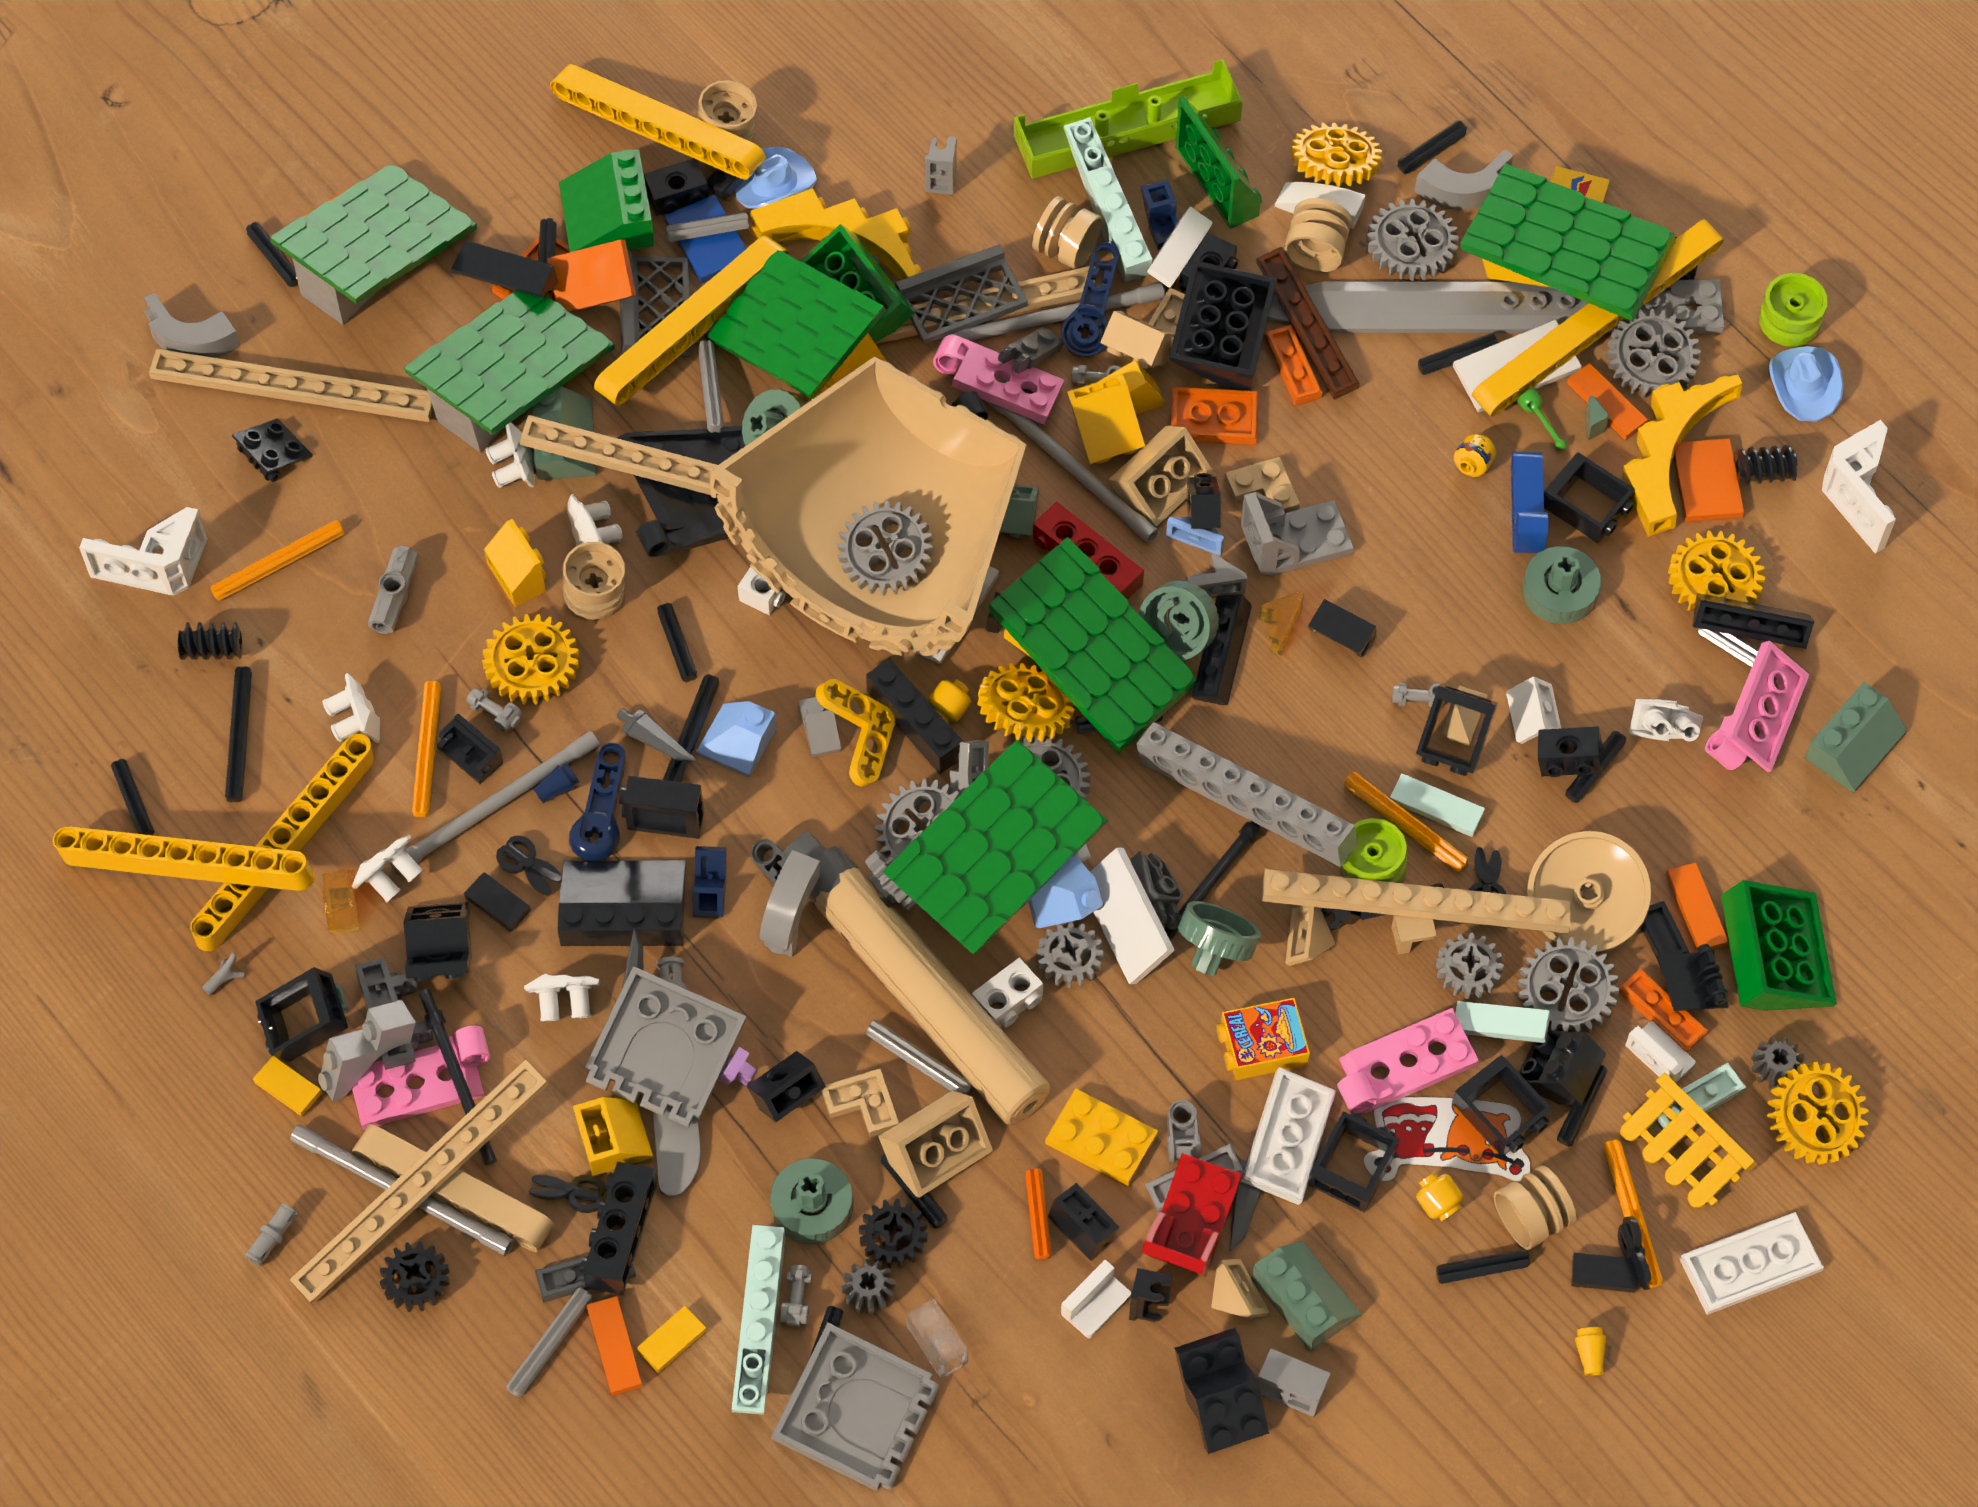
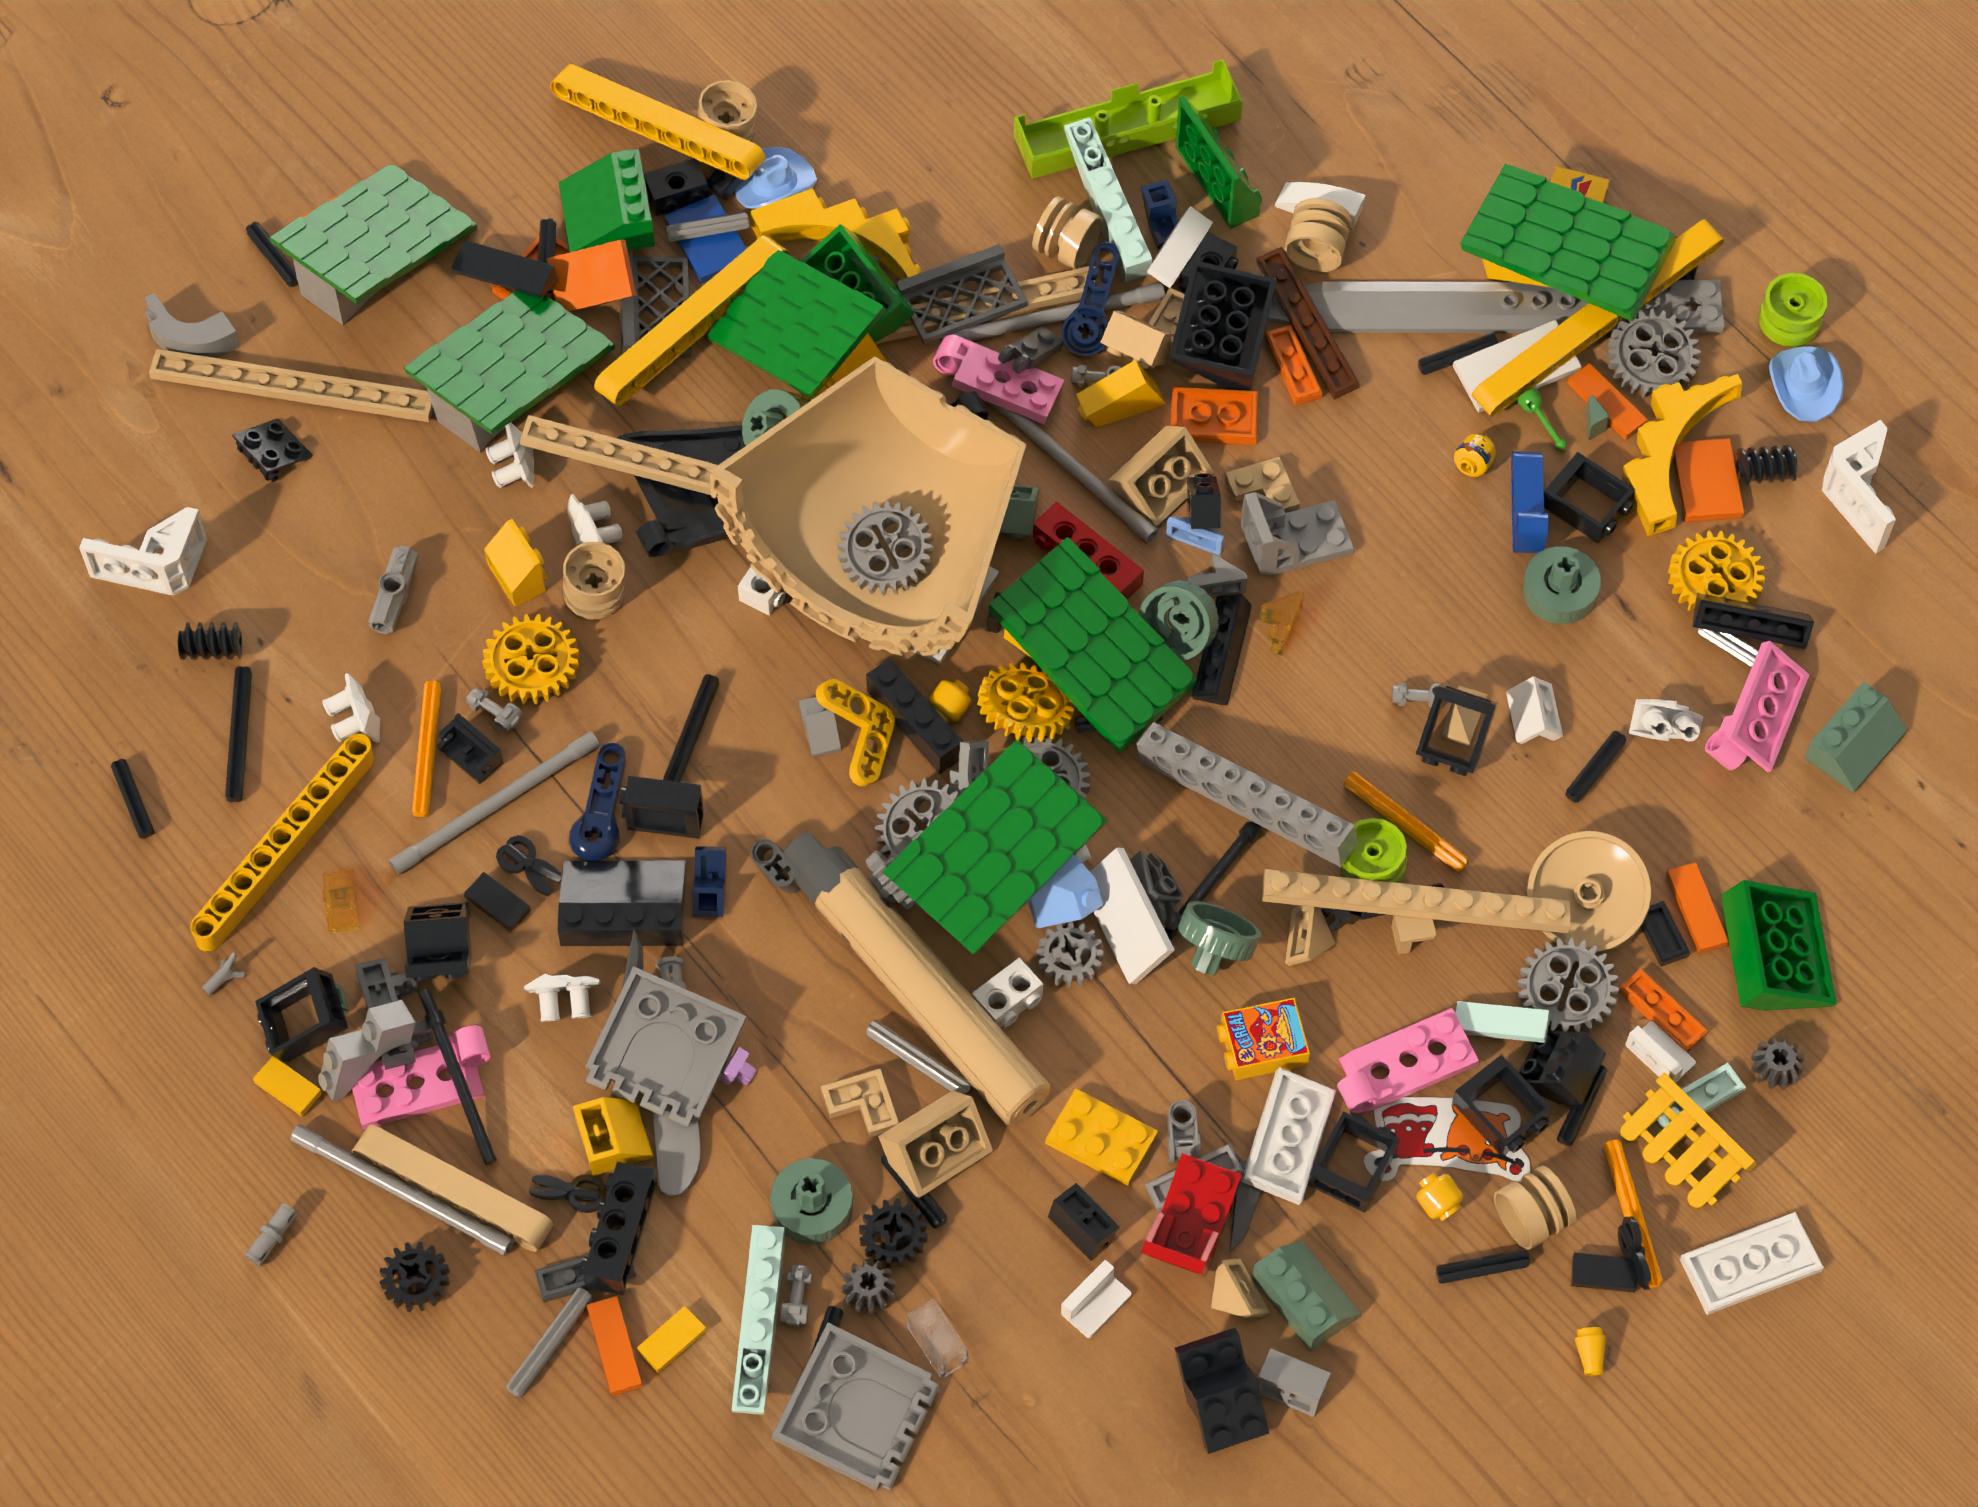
(184, 858): yellow beam -> none
(277, 560): light orange axle -> none
(372, 872): white connector -> none
(419, 1182): tan plate -> none
(557, 783): dark blue cone -> none
(571, 410): sand green slope -> none
(647, 731): dark grey bar -> none
(677, 642): black axle -> none
(710, 386): light grey axle -> none
(739, 736): light blue slope -> none
(786, 1086): black brick -> none
(787, 903): light grey arch -> none
(941, 167): light grey hinge -> none
(1038, 1214): orange axle -> none
(1106, 419): yellow brick -> none
(1149, 1289): black hinge -> none
(1336, 154): yellow gear -> none
(1343, 627): black hinge -> none
(1397, 234): light grey gear -> none
(1431, 147): black axle -> none
(1437, 805): light aqua tile -> none
(1455, 969): light grey gear -> none
(1459, 190): light grey arch -> none
(1487, 874): black piece -> none
(1570, 751): black brick -> none
(1693, 980): black hinge -> none
(1802, 1134): yellow gear -> none

